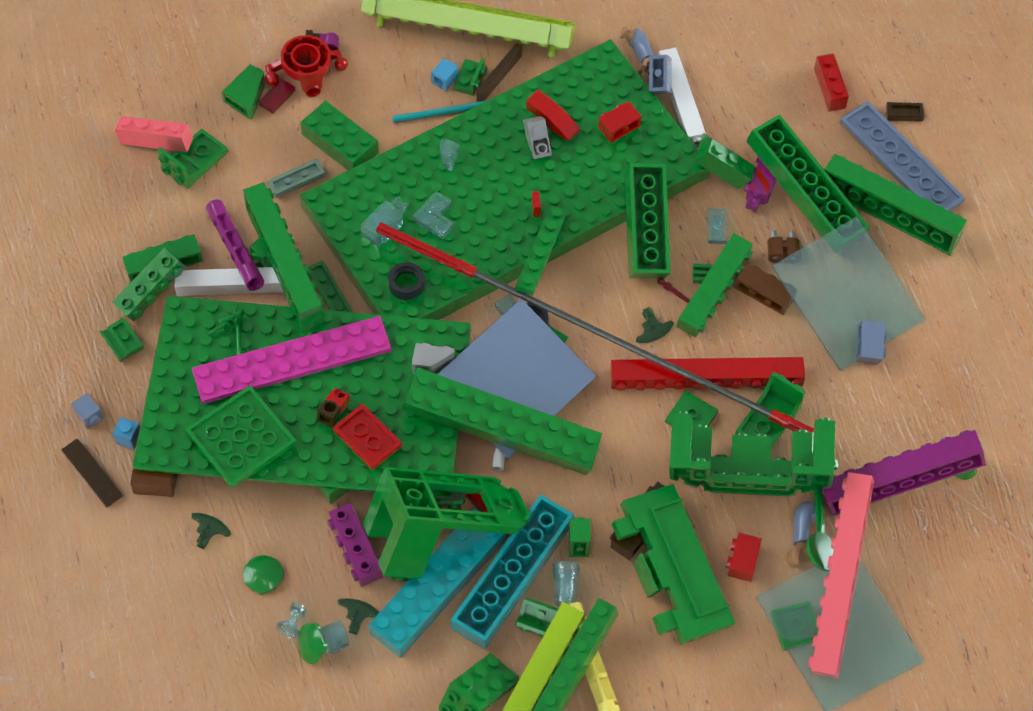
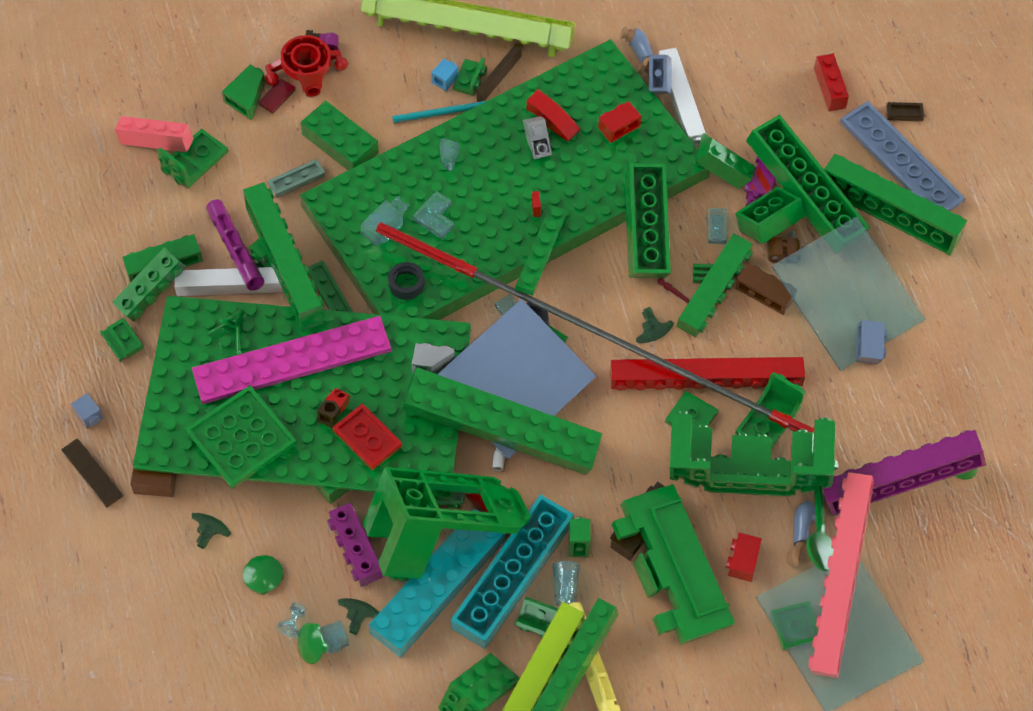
(126, 433): dark azure brick -> none
(770, 215): none -> green brick

